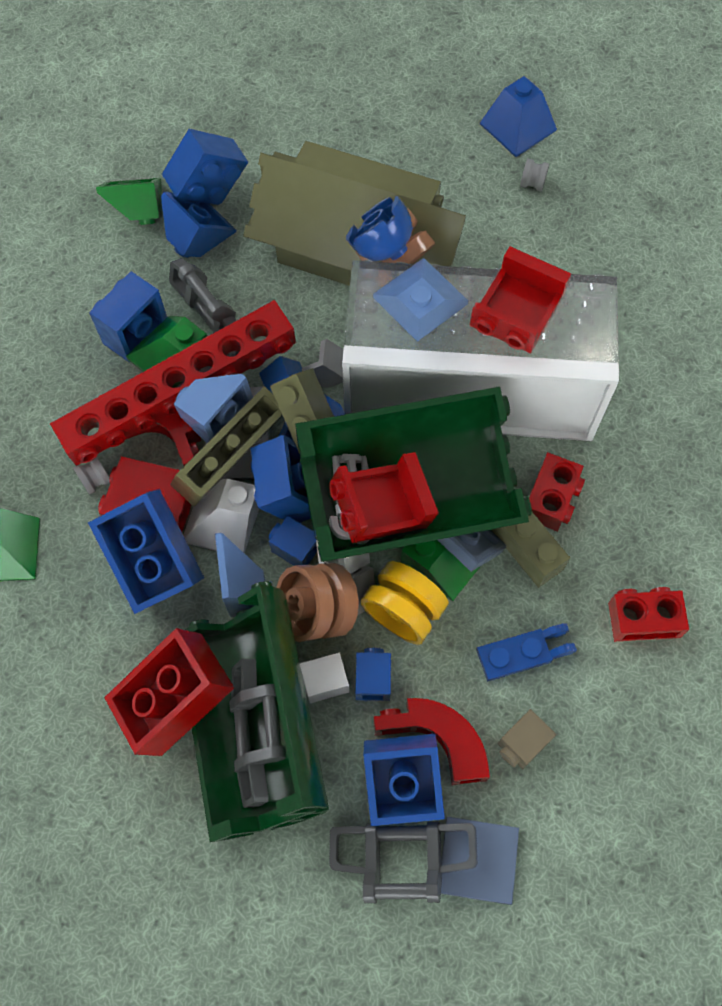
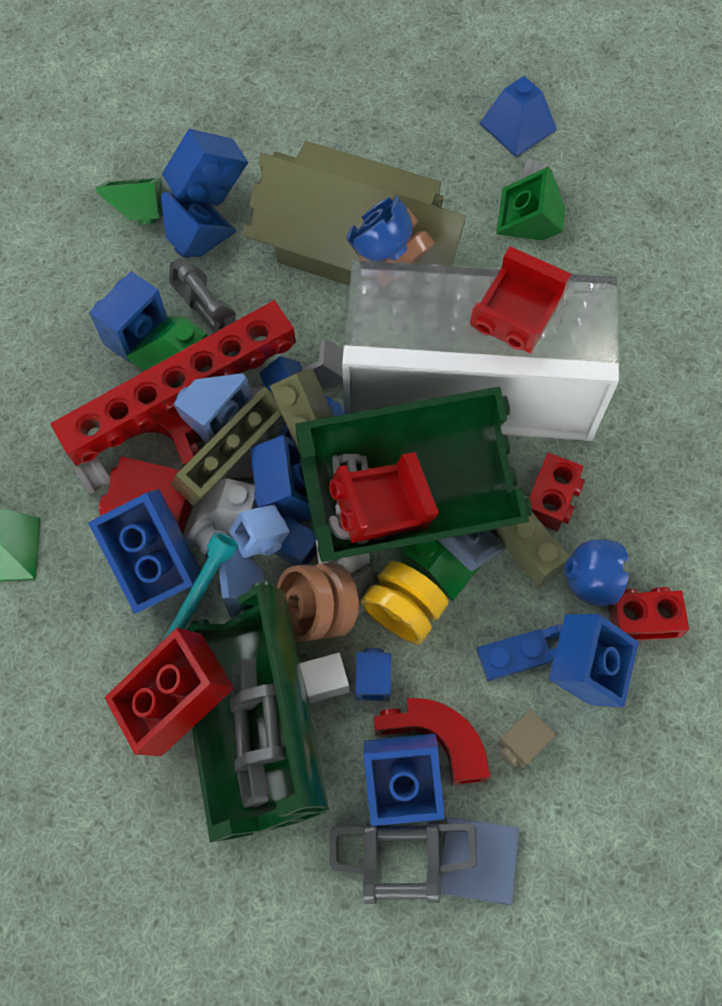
(201, 535): none -> light grey wheel
(220, 549): none -> teal piece
(259, 531): none -> light blue brick
(420, 299): medium blue slope -> none
(532, 207): none -> green slope
(594, 660): none -> blue brick
(597, 572): none -> blue cylinder

